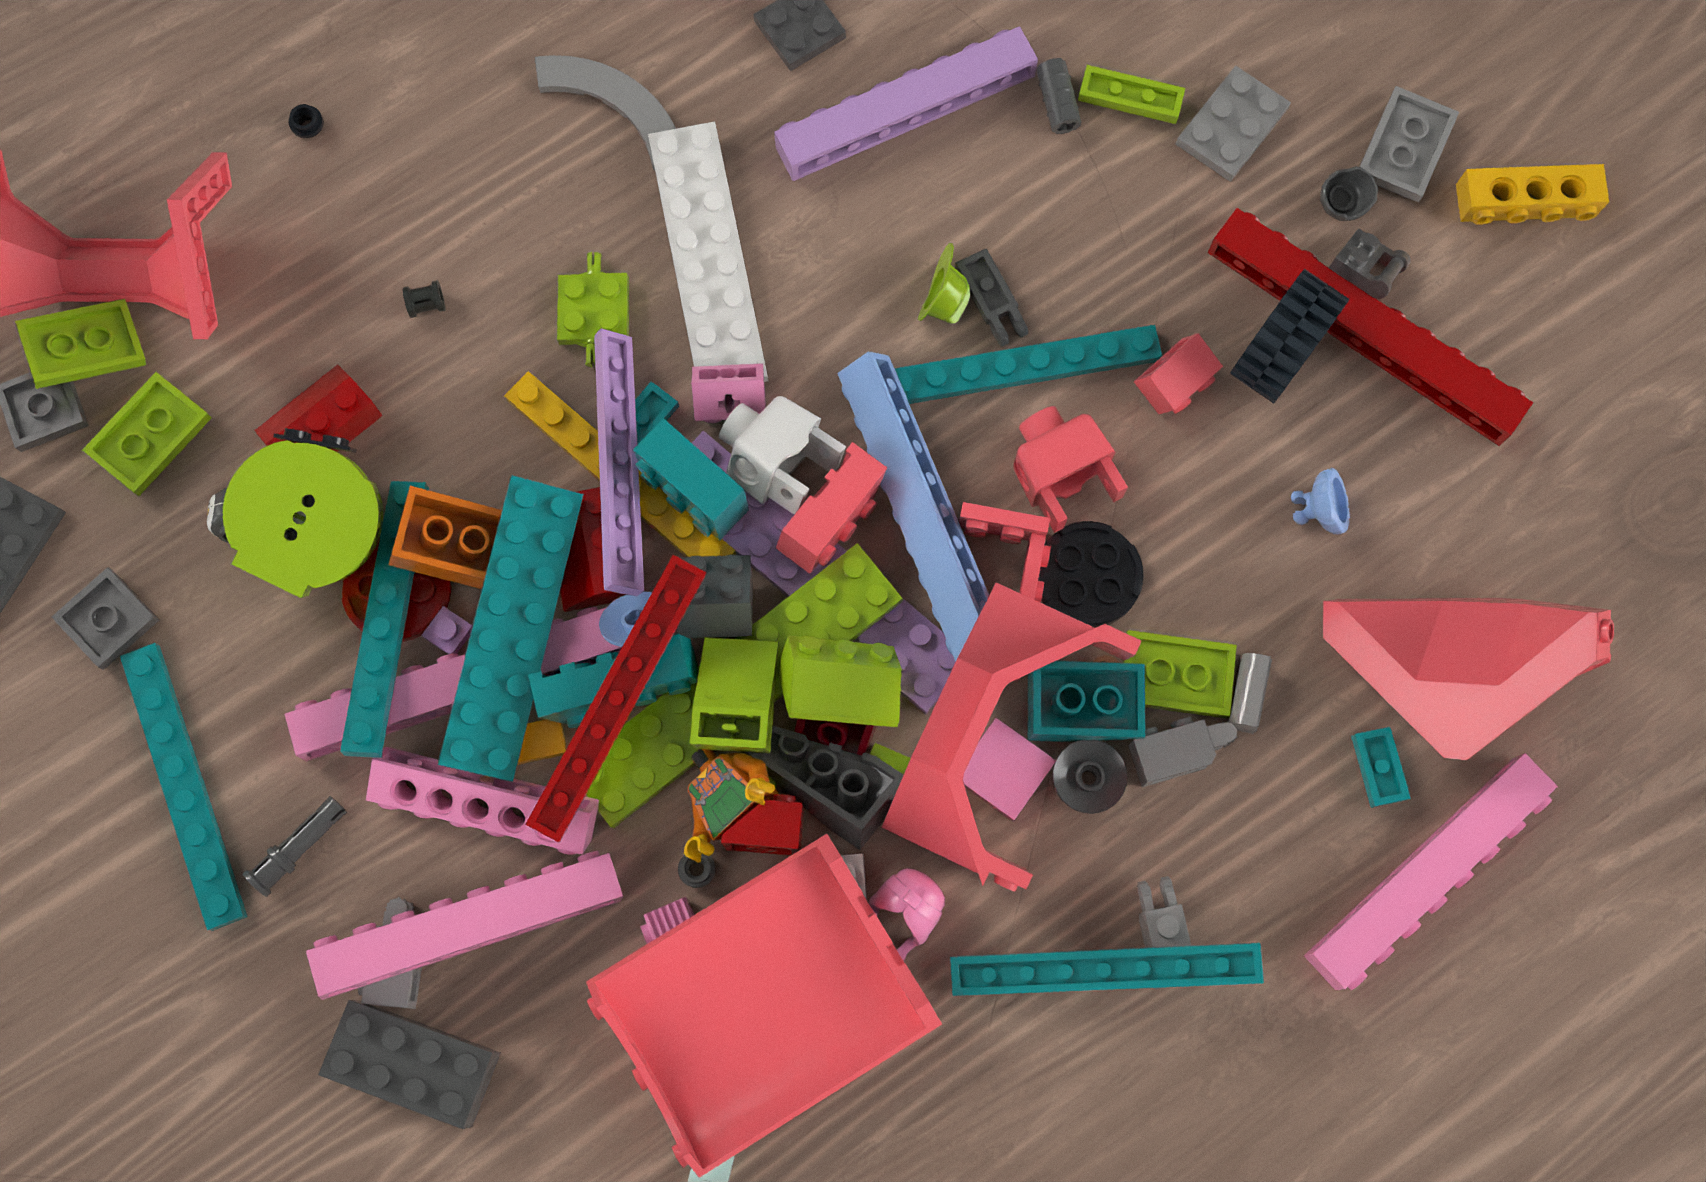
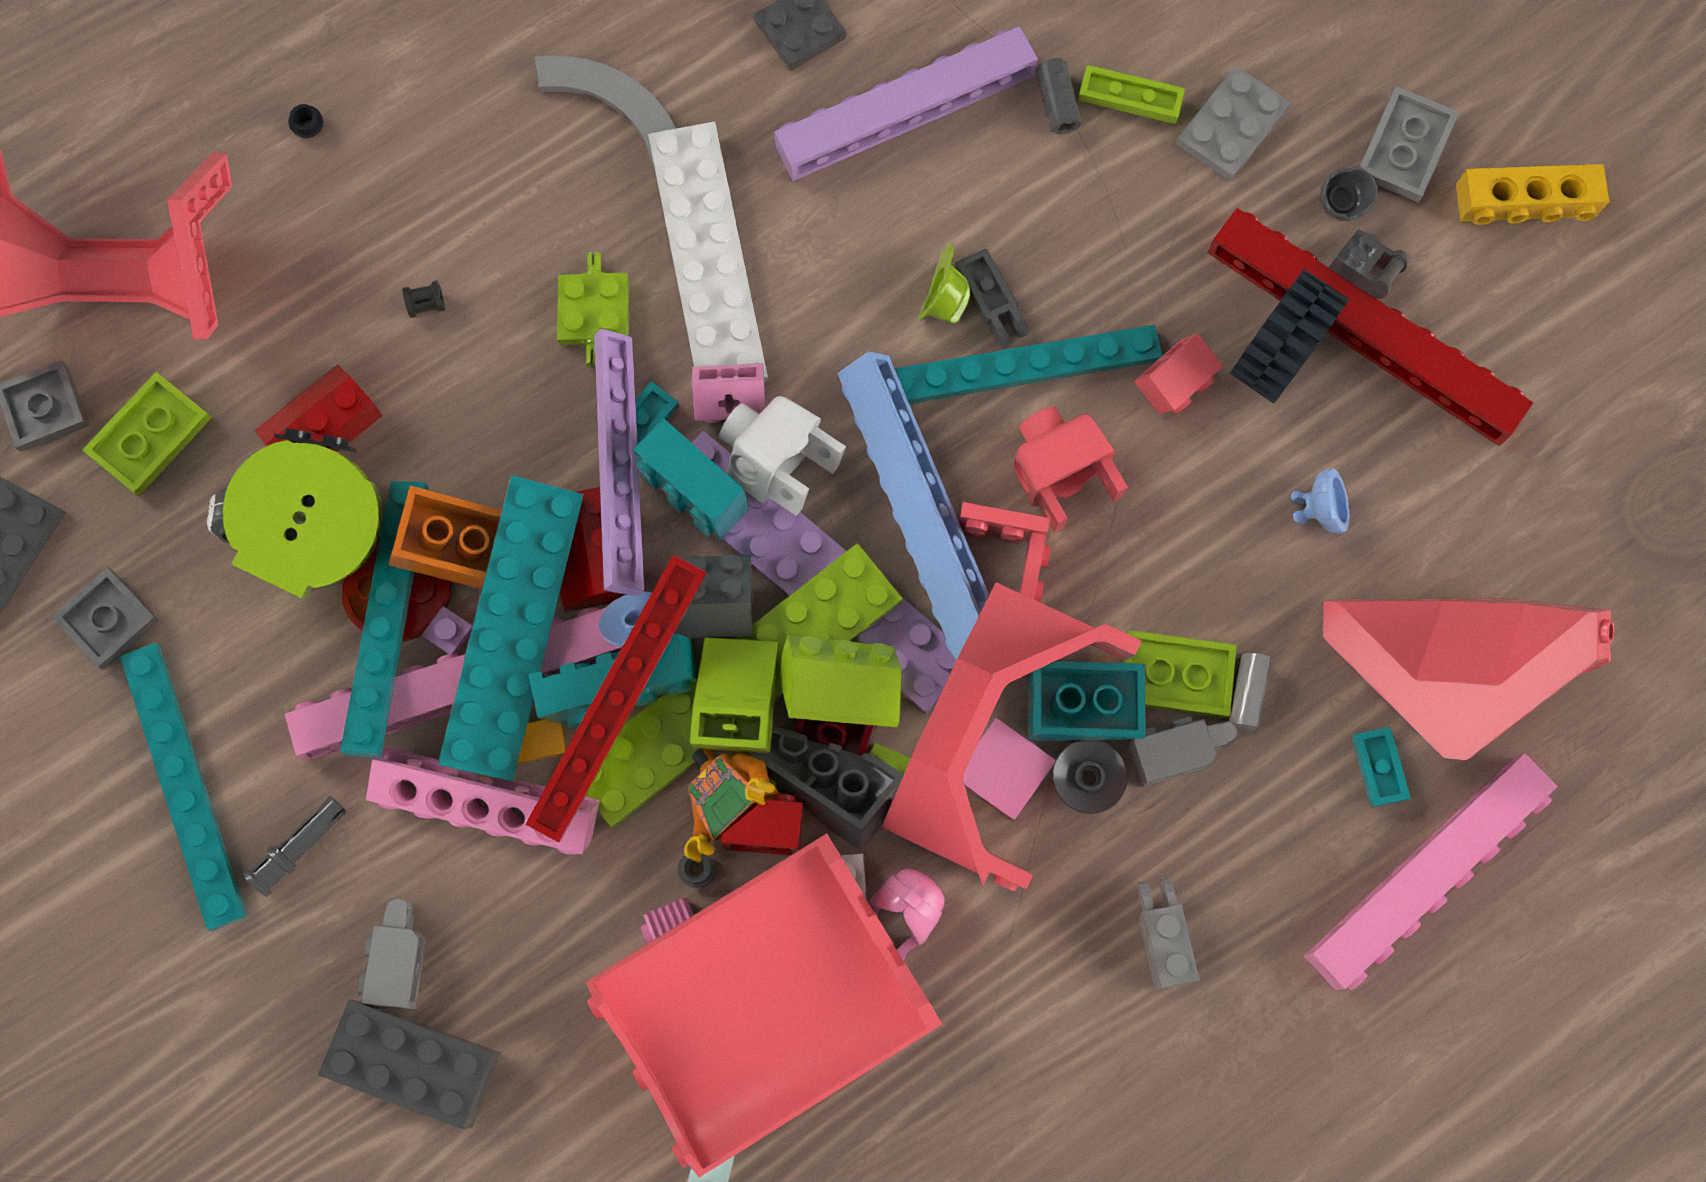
(80, 343): lime plate -> none
(464, 925): bright pink brick -> none
(581, 443): yellow plate -> none
(833, 510): coral wedge -> none
(1091, 573): black tile -> none
(1107, 969): teal plate -> none

